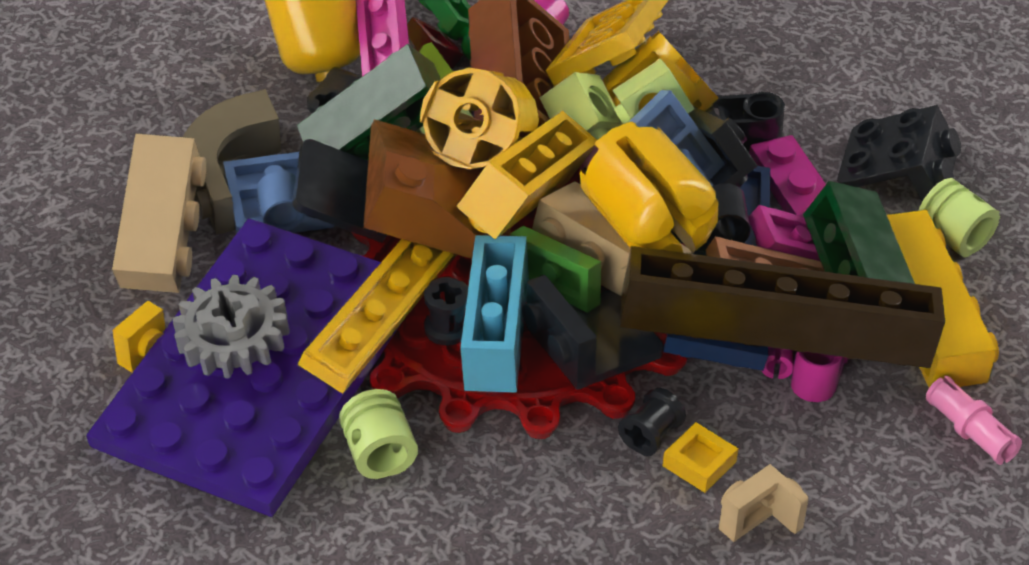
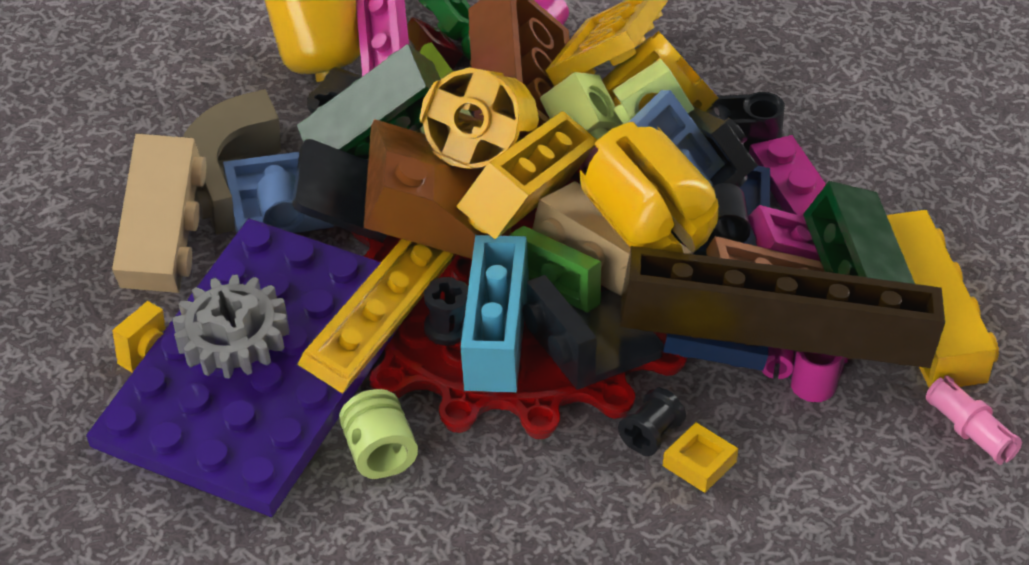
(758, 498): tan bracket -> none
(899, 146): black bracket -> none
(961, 216): yellowish green piece -> none

